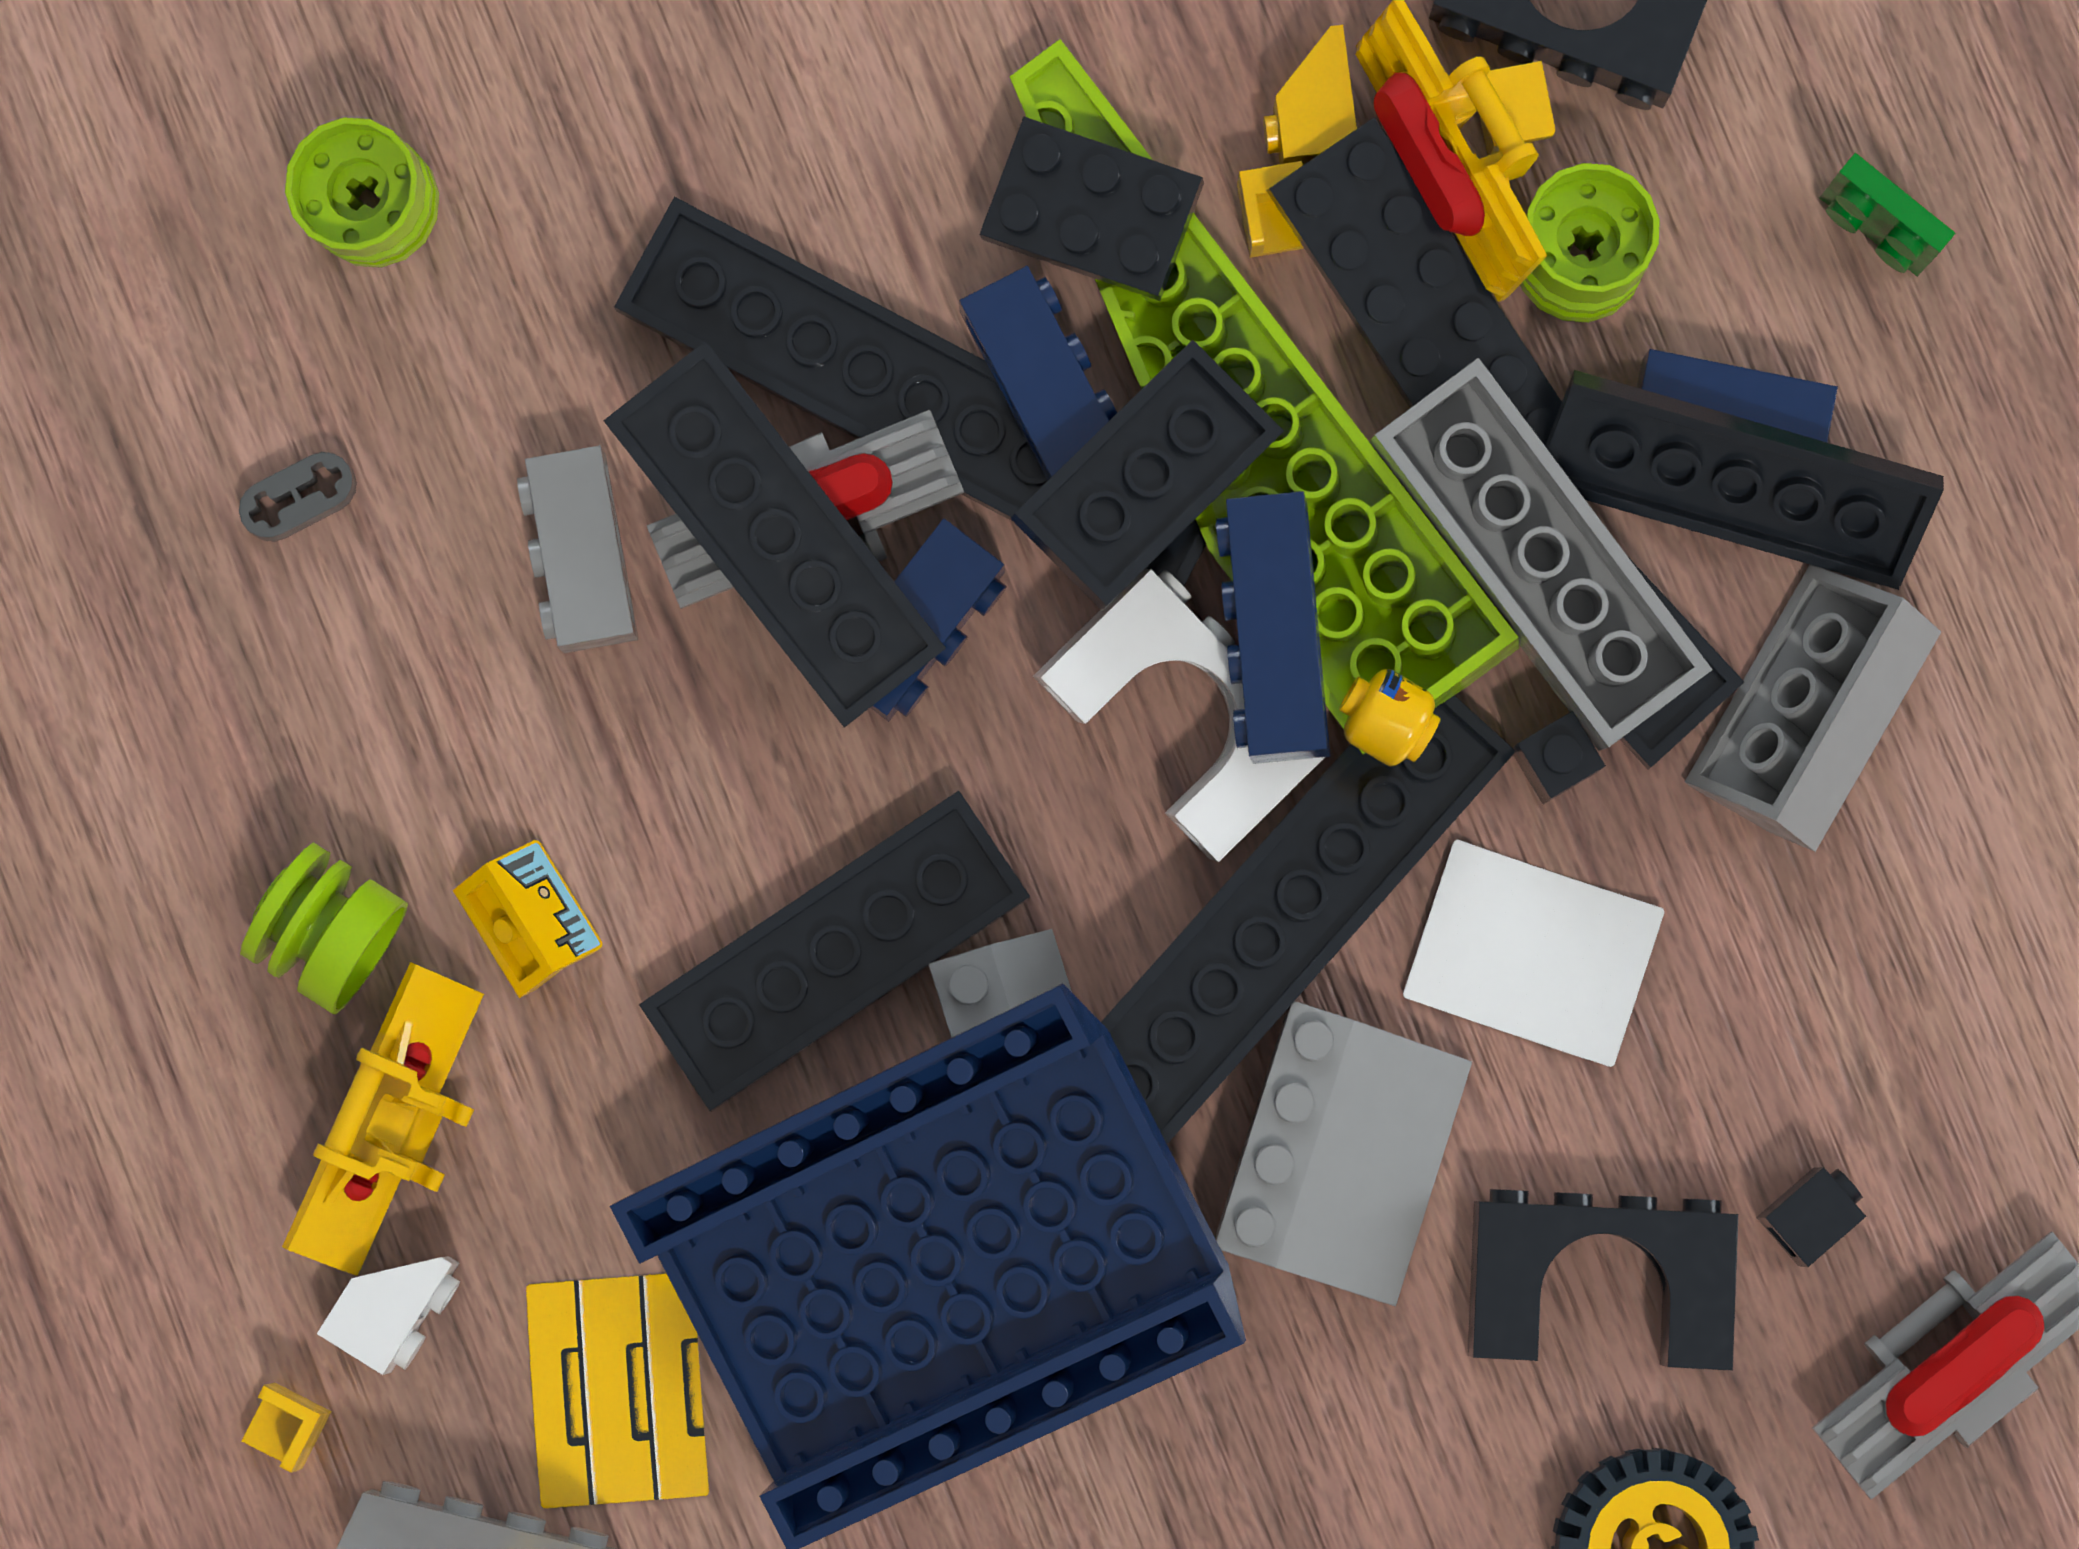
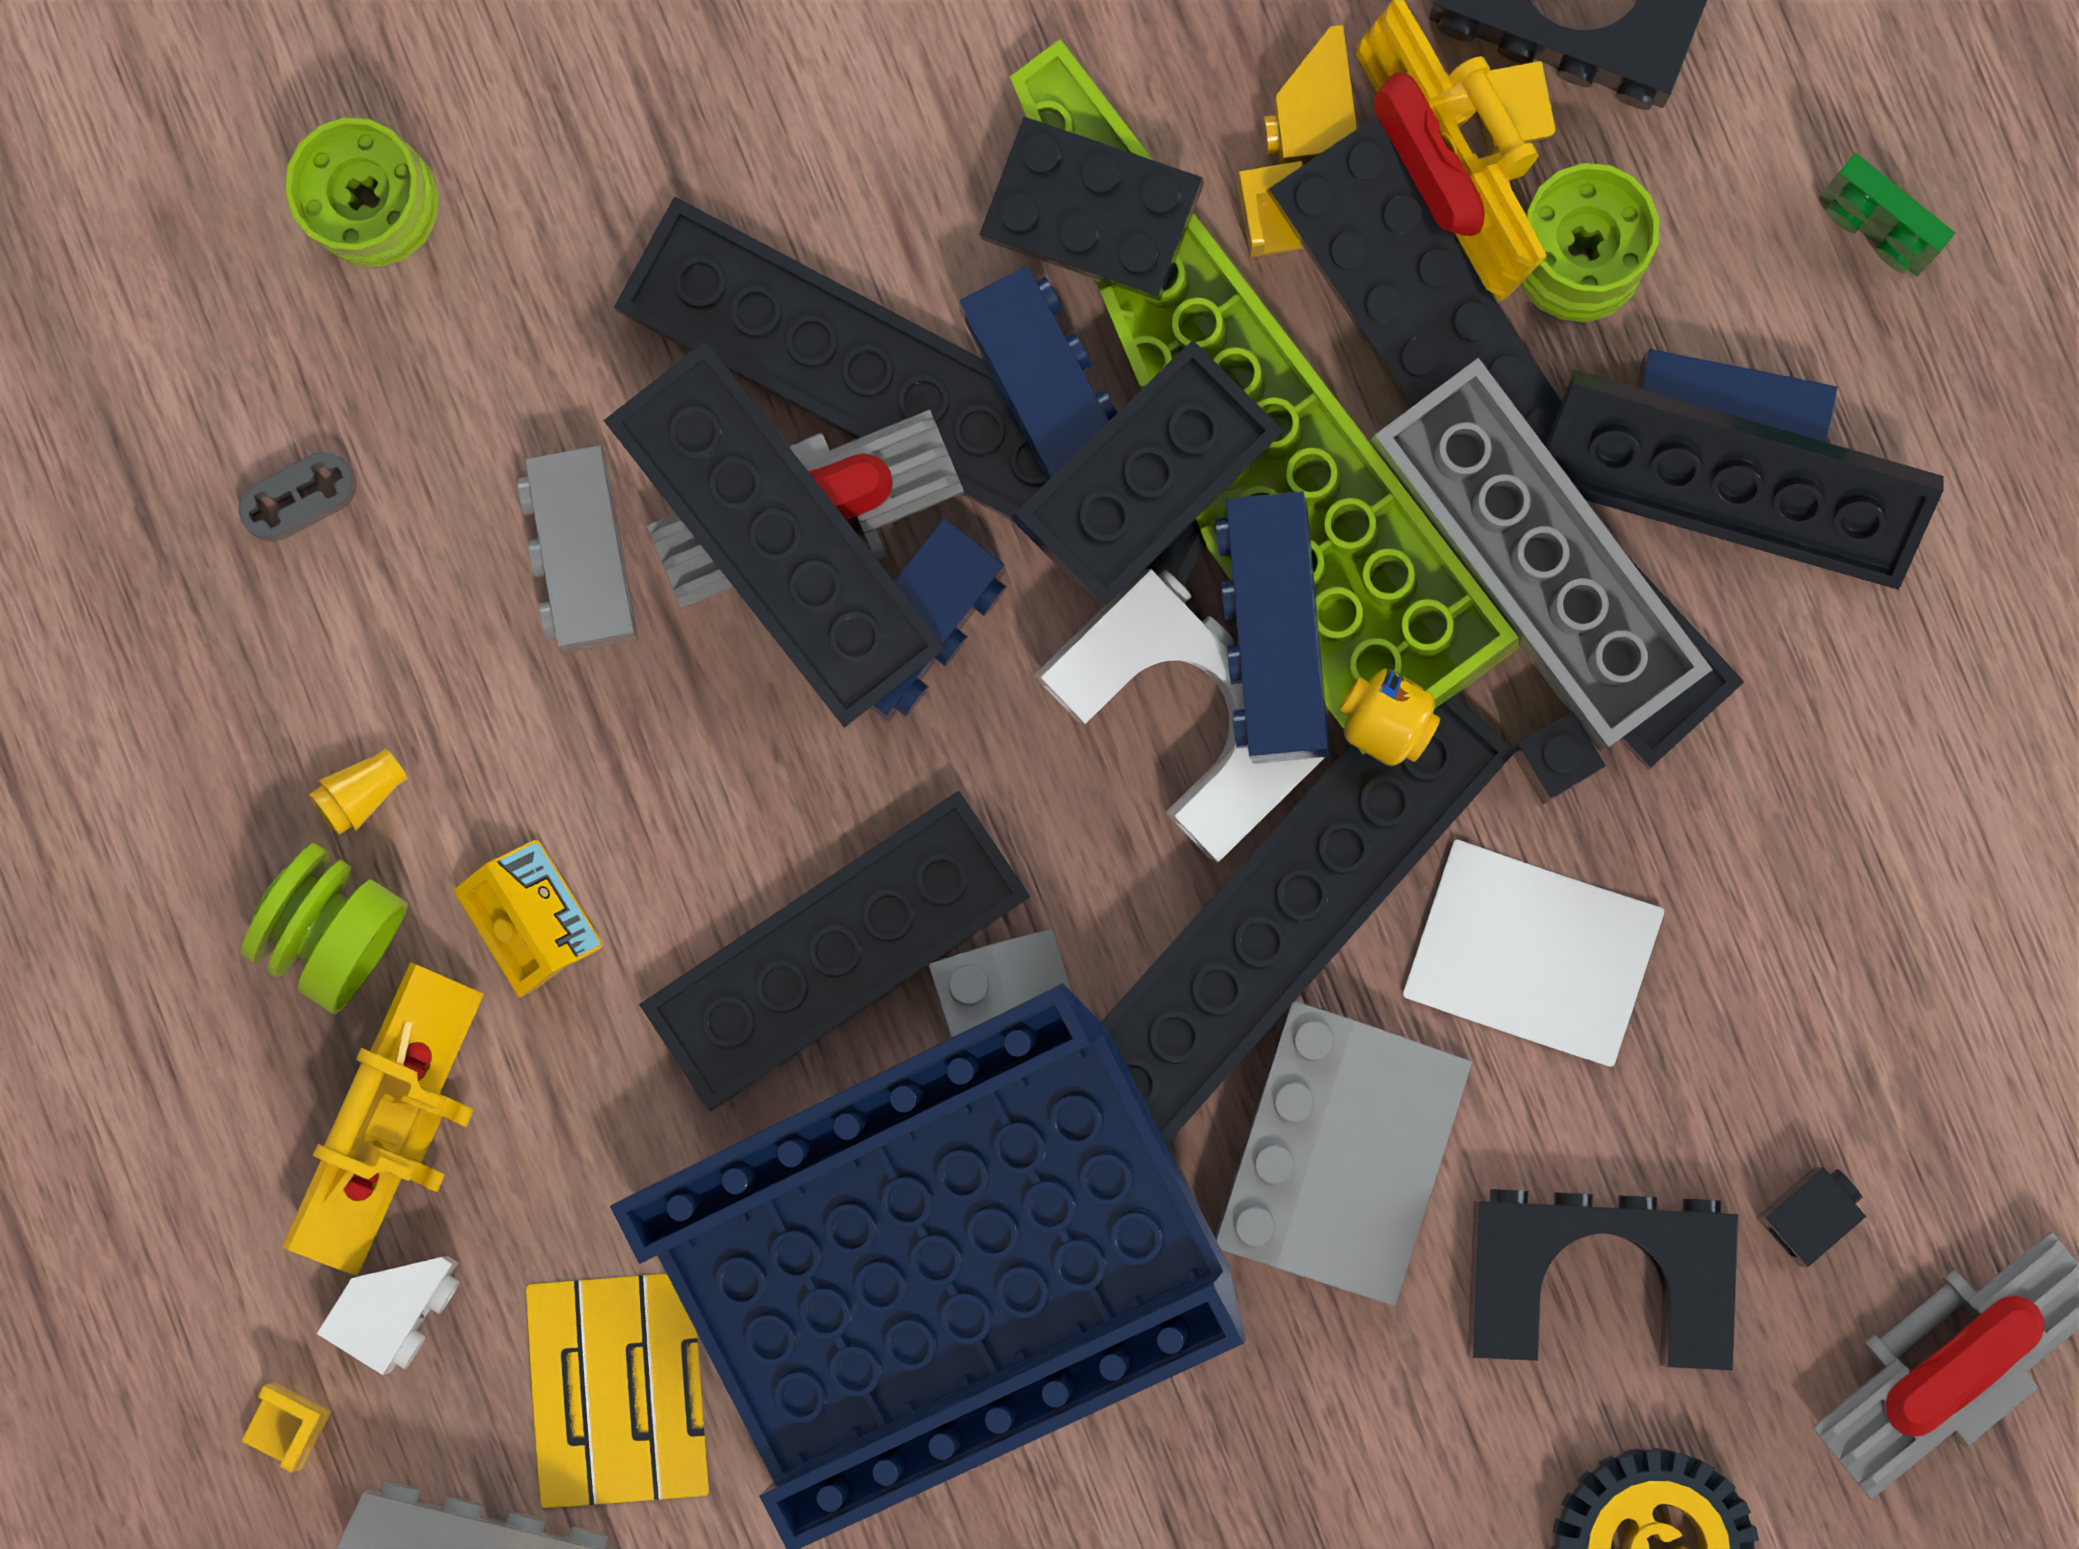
(357, 791): none -> yellow cone
(1814, 706): light grey slope -> none

